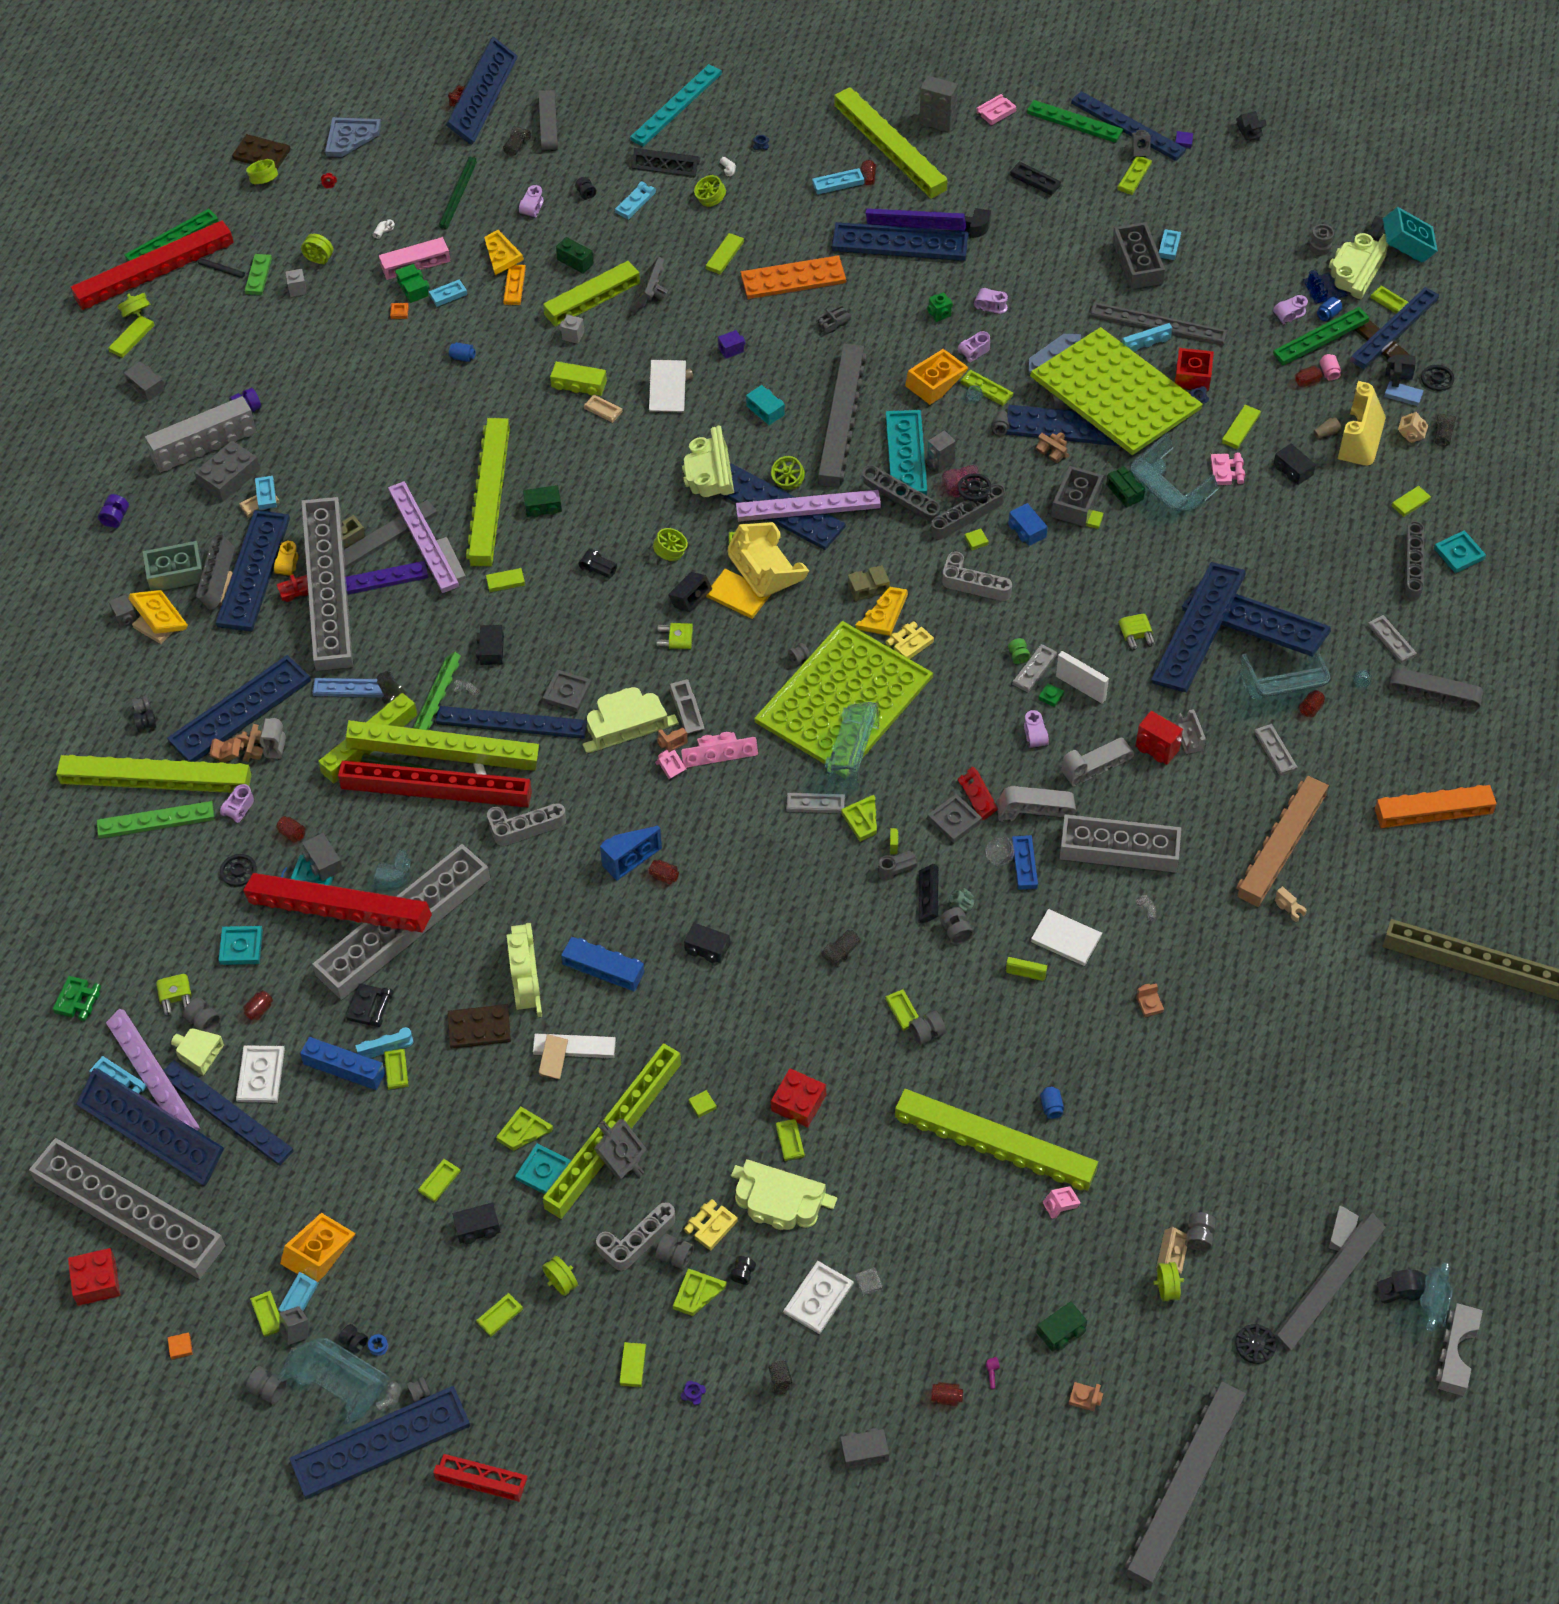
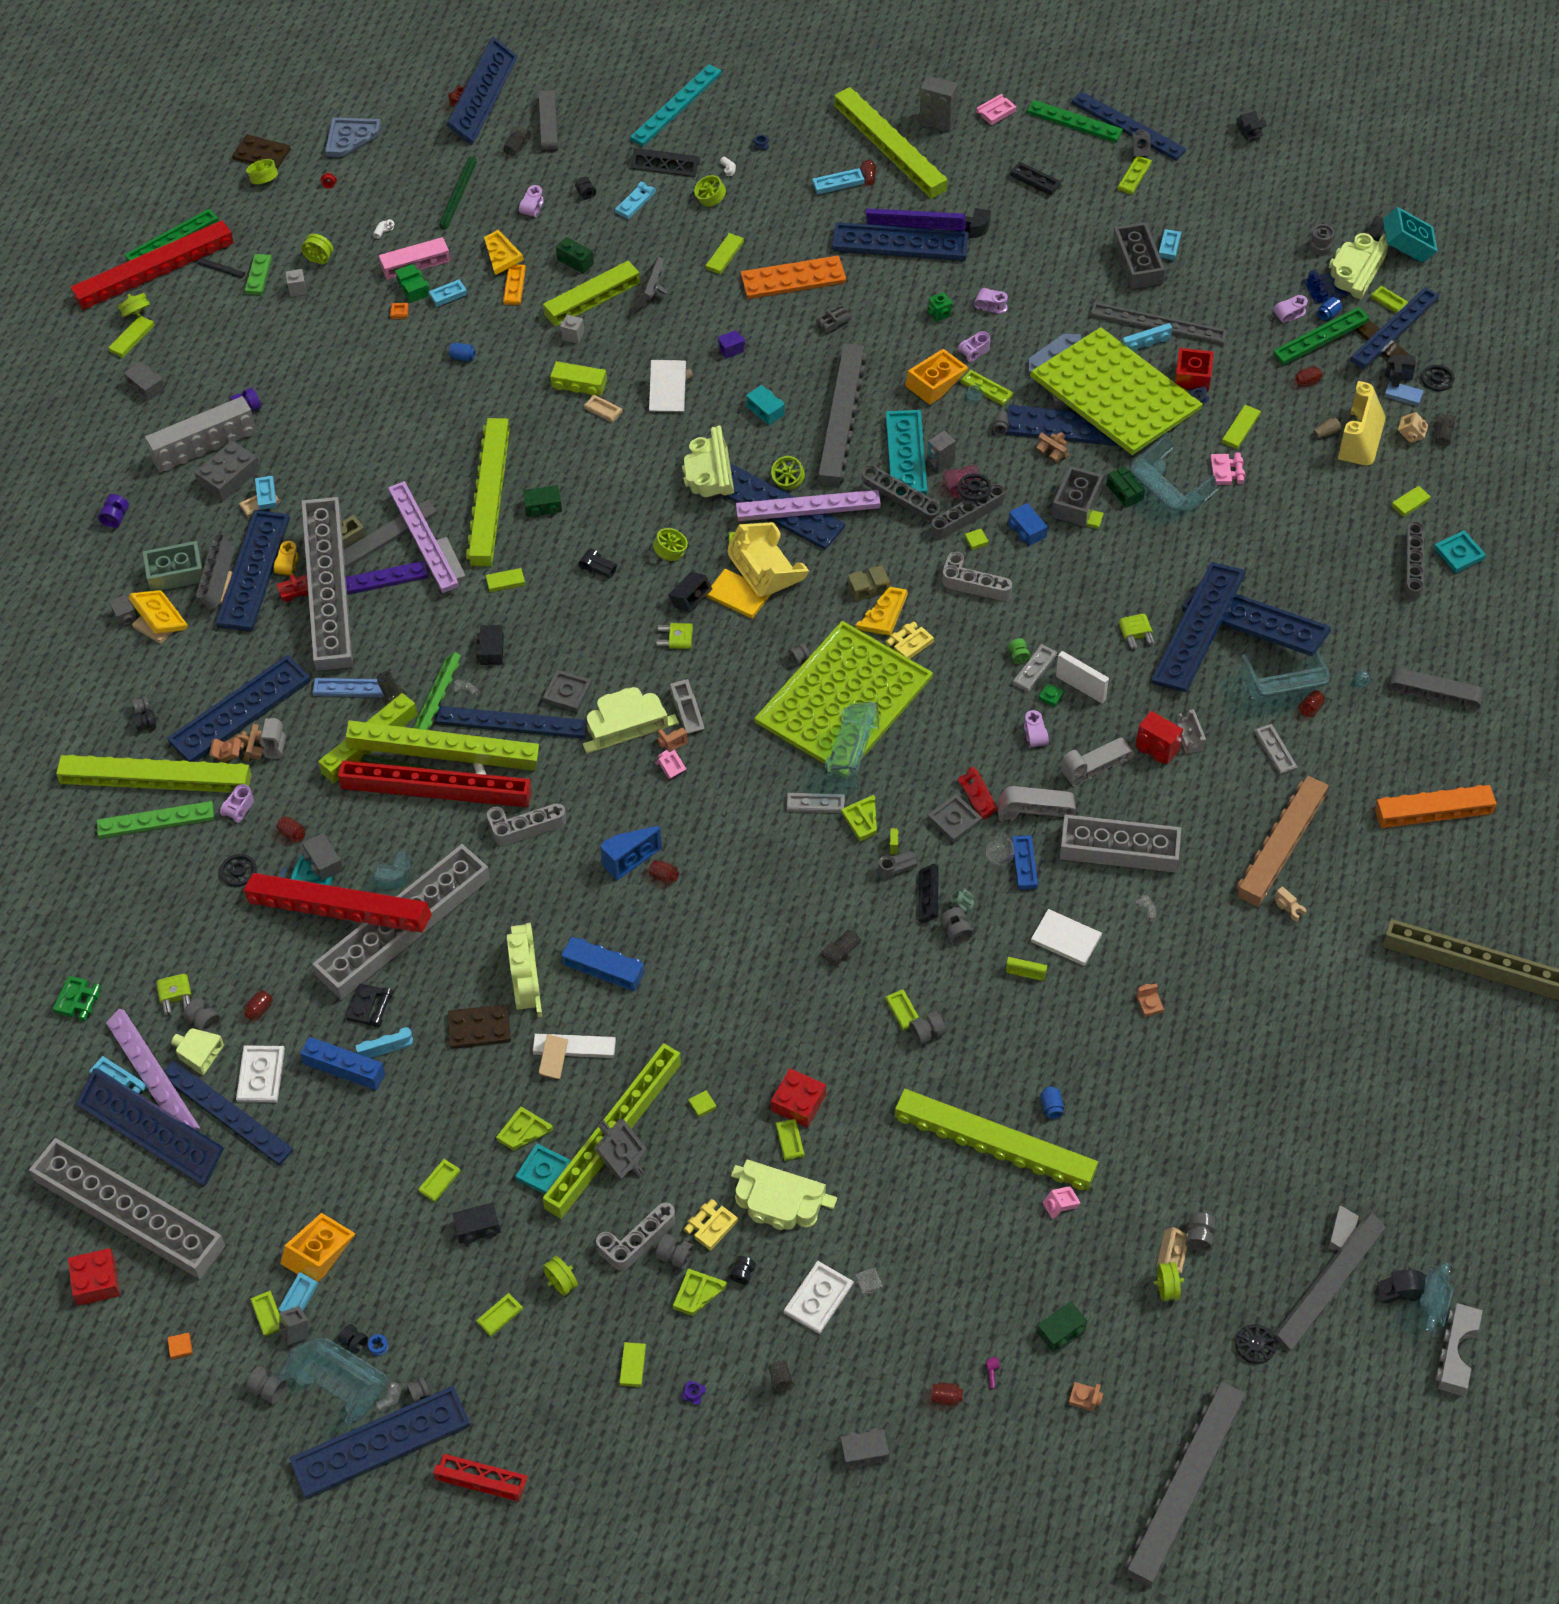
(240, 945): teal plate -> none
(396, 1069): lime tile -> none
(706, 943): black brick -> none
(718, 749): bright pink bracket -> none
(1184, 139): dark purple tile -> none
(1294, 464): black brick -> none
(1330, 367): bright pink brick -> none
(1392, 639): light grey tile -> none

